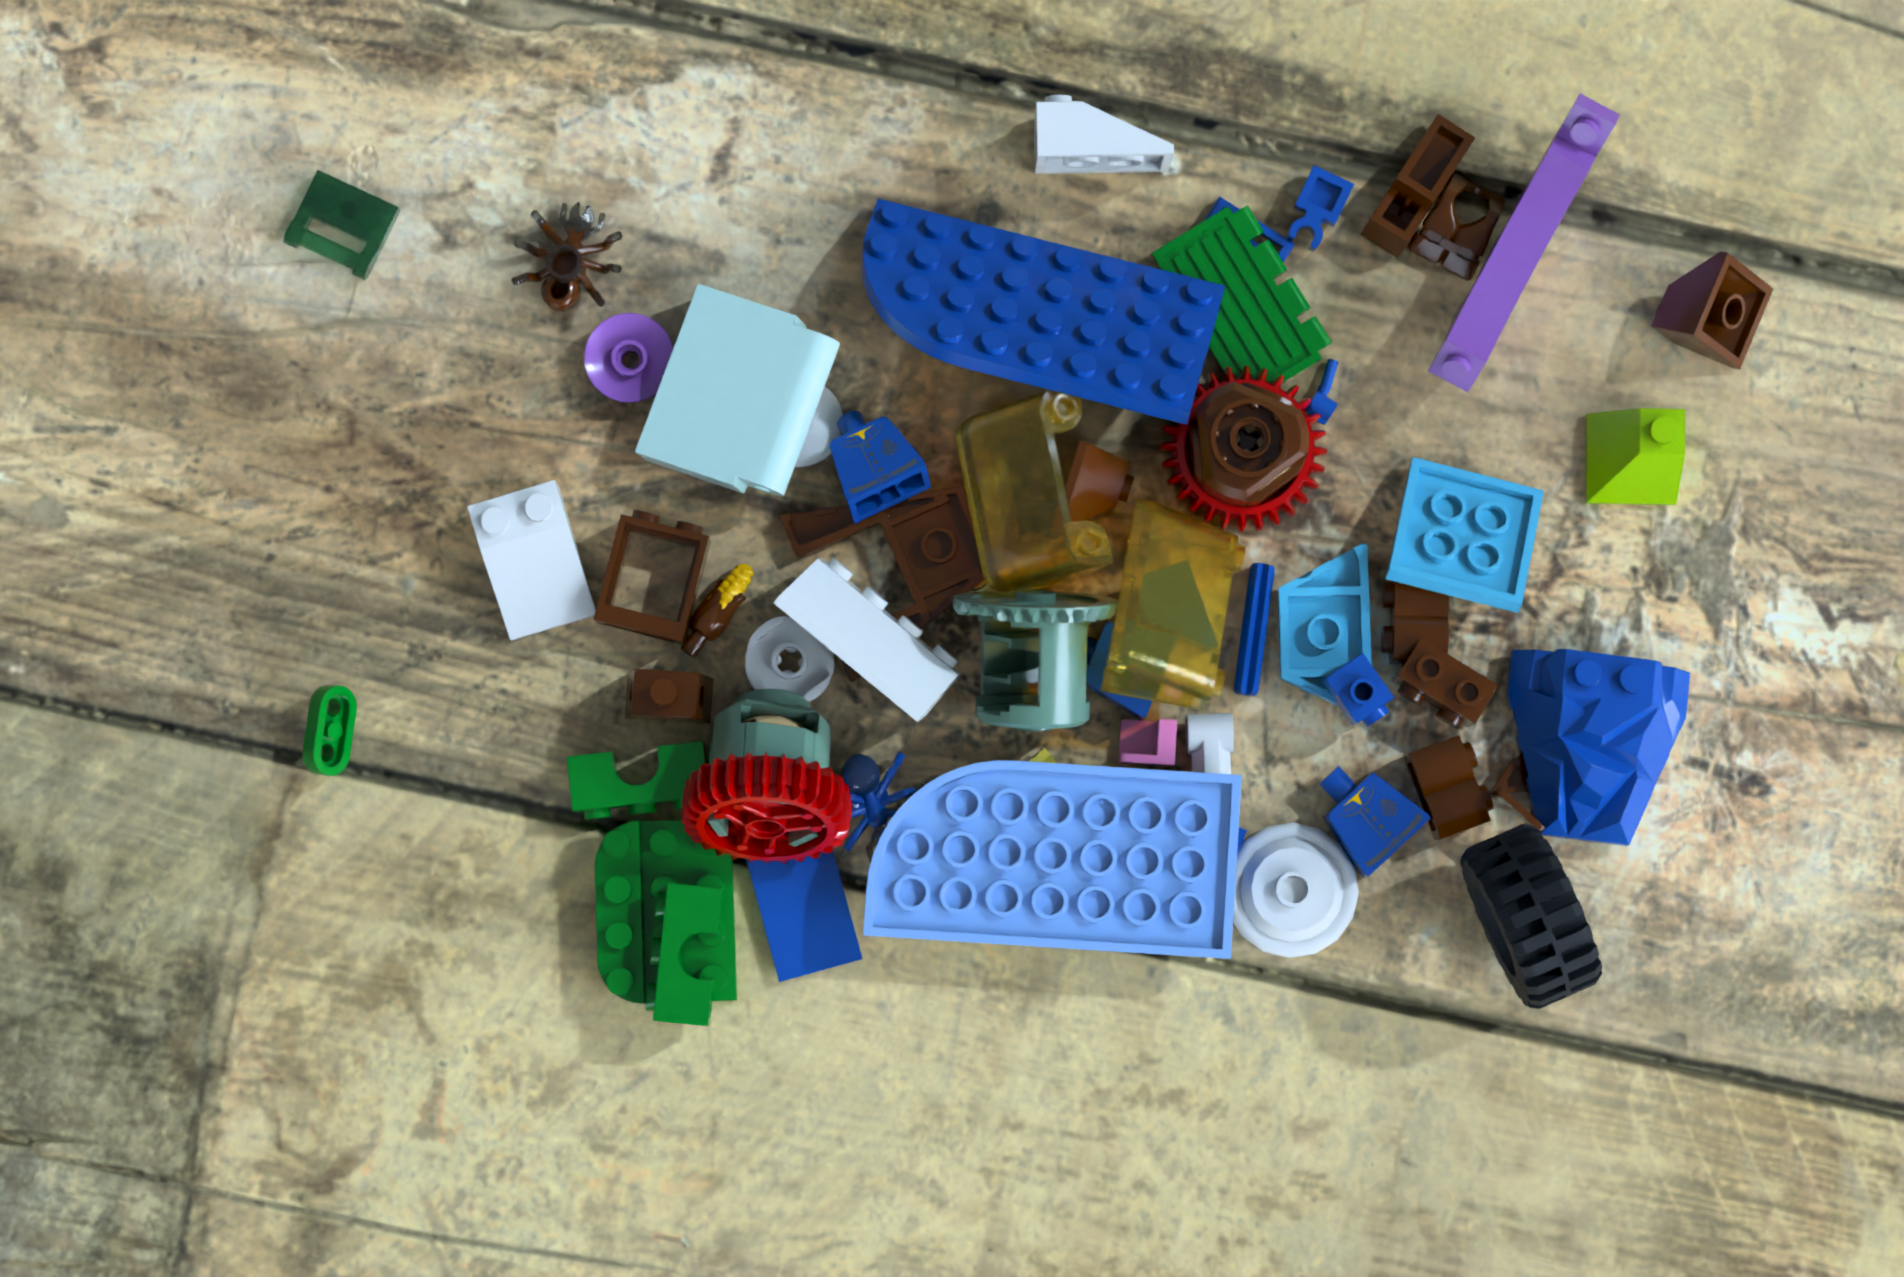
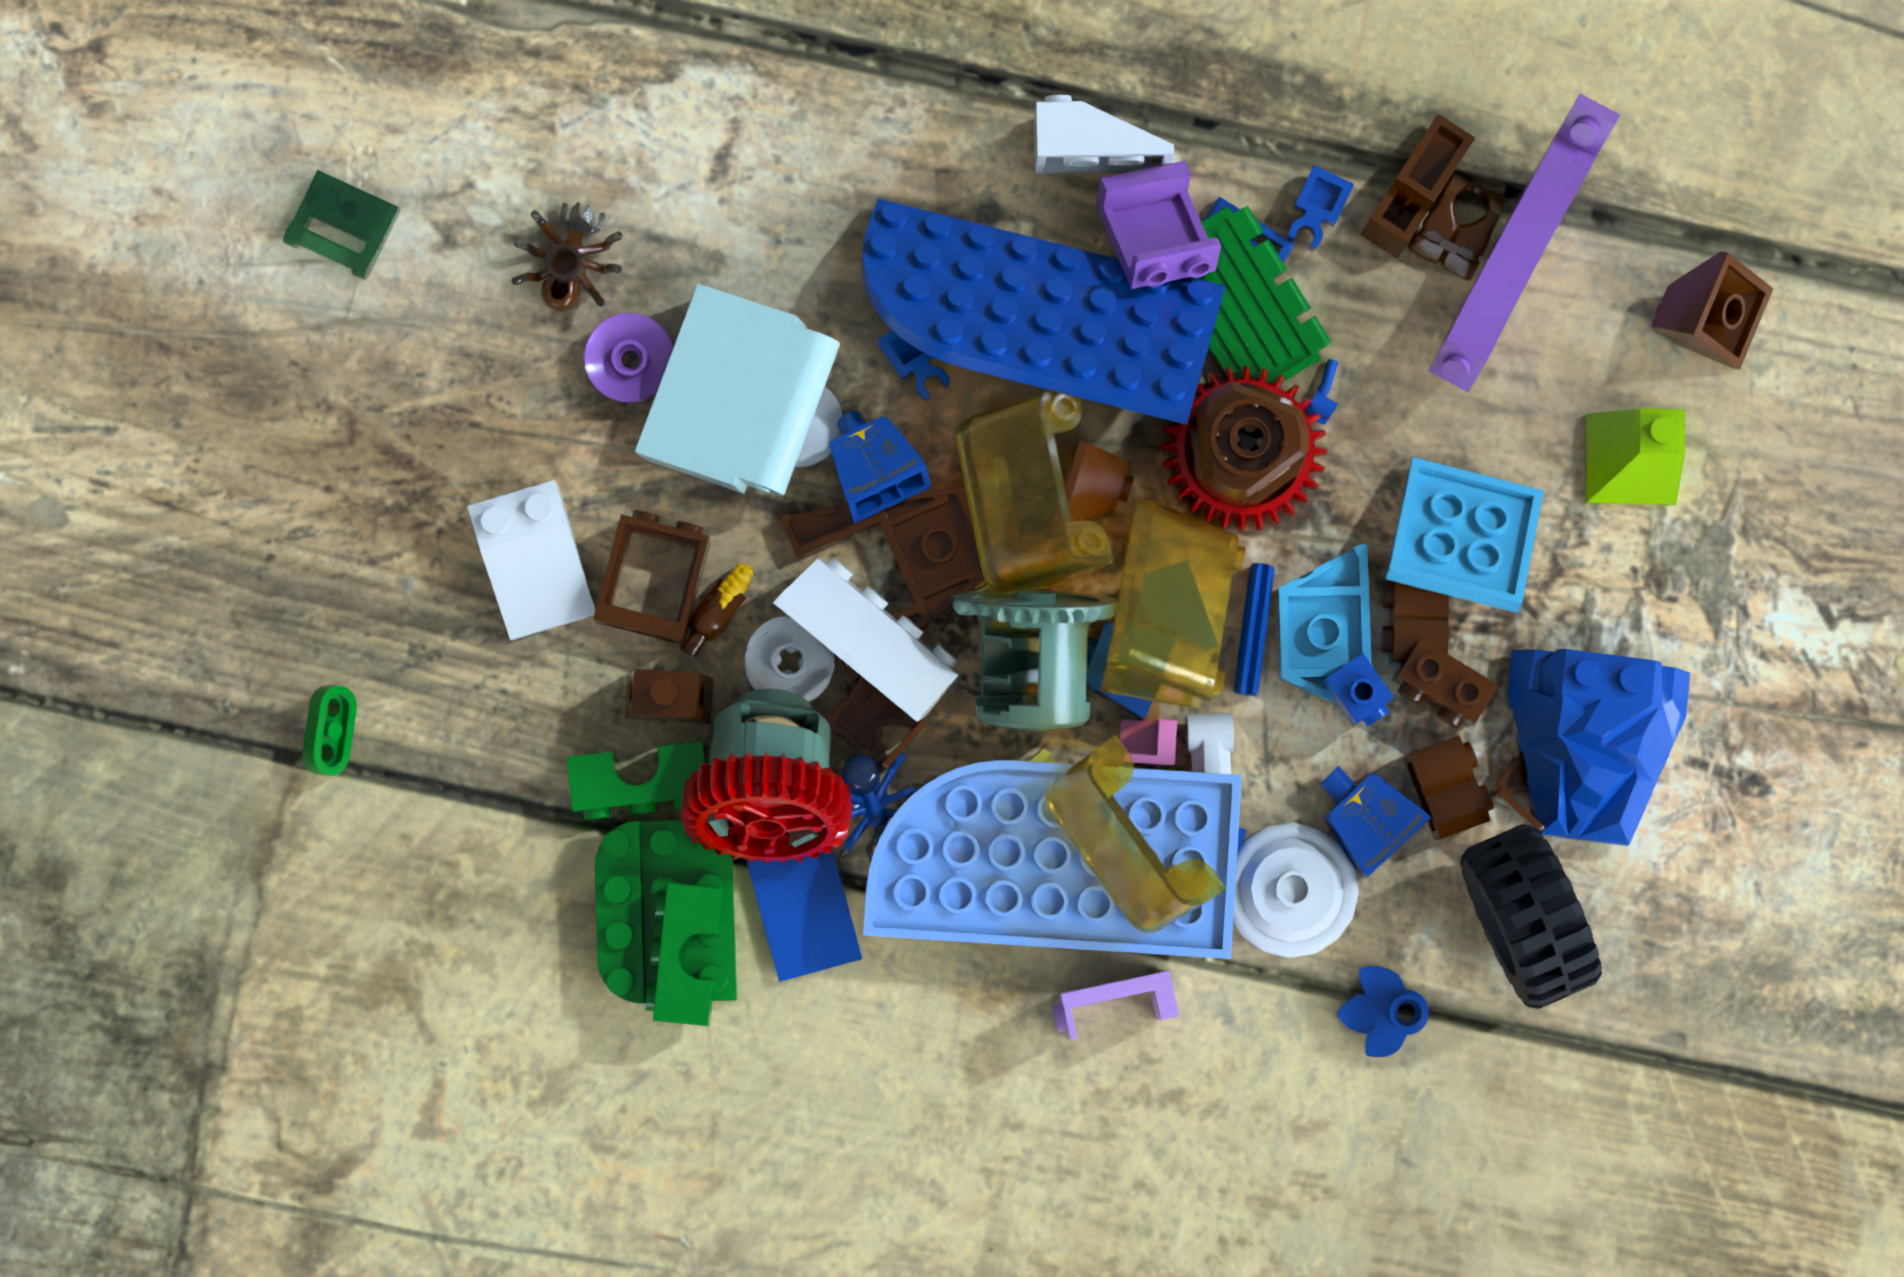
(861, 722): none -> reddish brown piece
(909, 360): none -> blue plate
(1115, 849): none -> clear yellow windscreen
(1155, 225): none -> medium lavender panel
(1158, 985): none -> lavender panel
(1377, 1008): none -> blue plate

